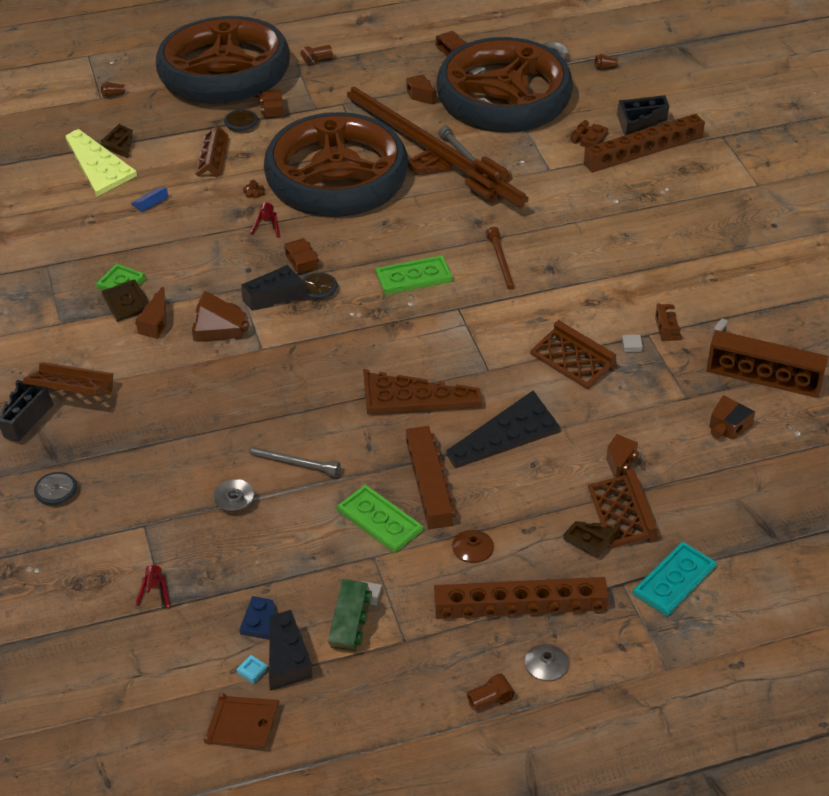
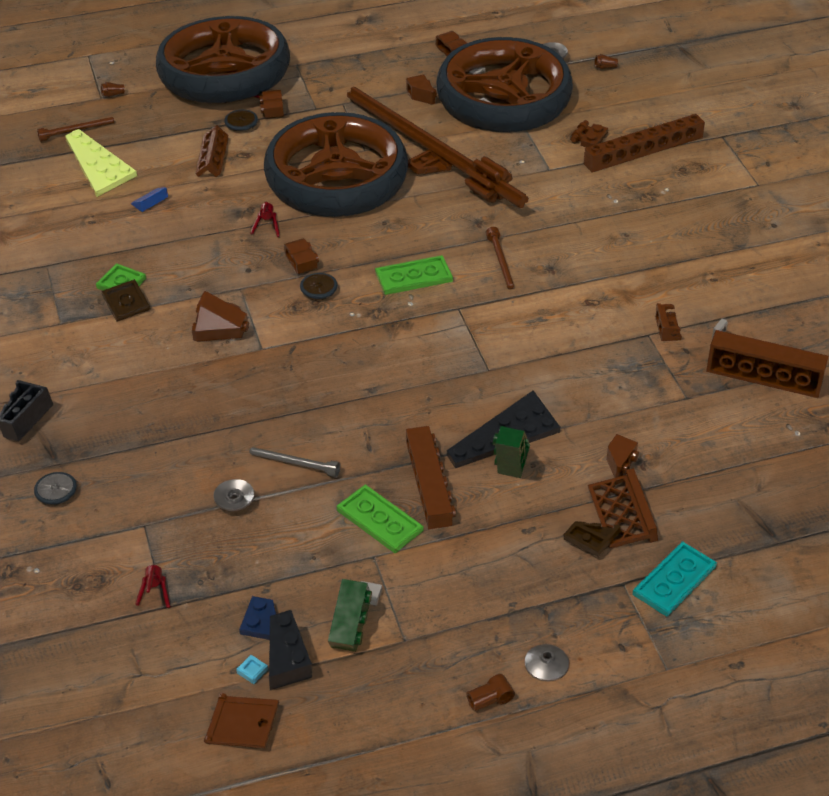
(43, 133): none -> reddish brown piece
(71, 379): reddish brown fence -> none
(119, 140): dark brown wing -> none
(153, 317): reddish brown slope -> none
(253, 189): reddish brown plant -> none
(274, 288): black wedge -> none
(313, 55): reddish brown piece -> none
(408, 393): reddish brown wing -> none
(447, 134): dark grey piece -> none
(472, 546): reddish brown dish -> none
(510, 451): none -> dark green wedge
(520, 597): reddish brown brick -> none
(583, 346): reddish brown fence -> none
(631, 343): light grey tile -> none
(642, 113): black wedge -> none
(730, 418): reddish brown torso -> none

